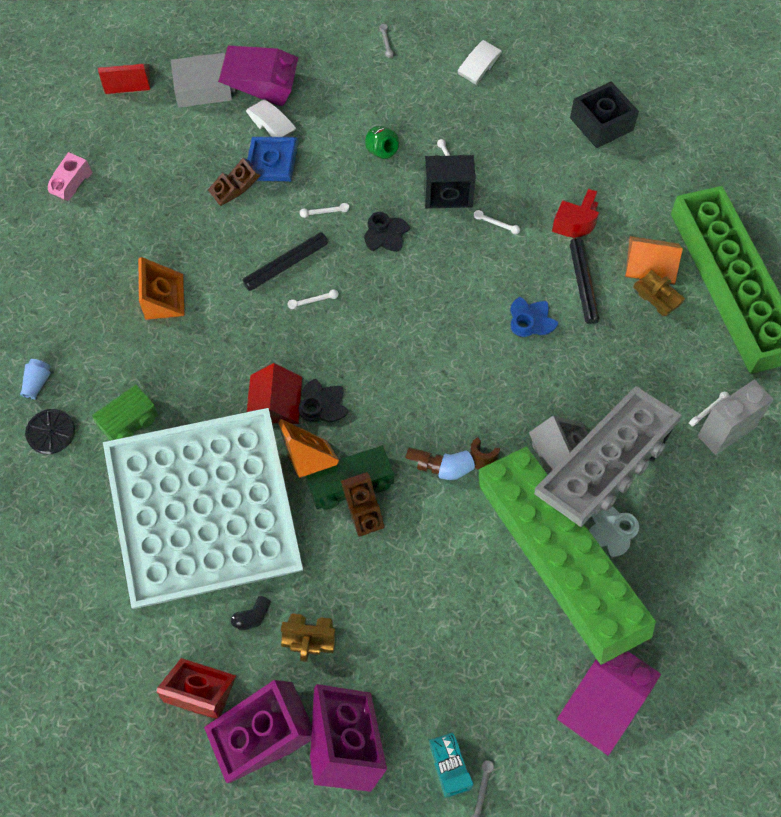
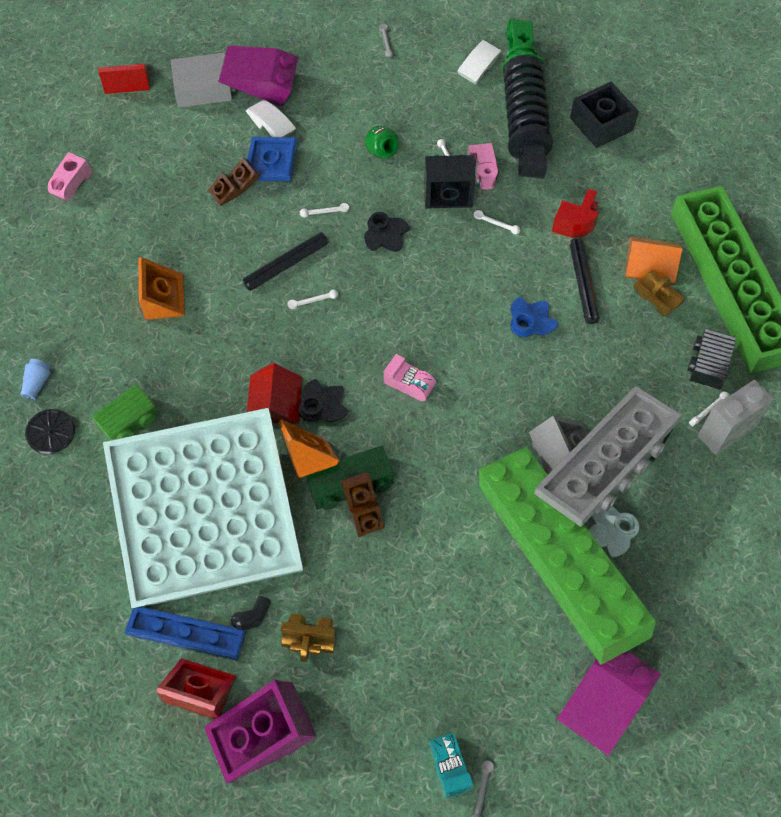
(186, 632): none -> blue tile
(345, 739): magenta slope -> none
(408, 378): none -> bright pink leg
(454, 465): piece -> none
(485, 165): none -> bright pink leg
(526, 101): none -> black piece
(712, 358): none -> black brick

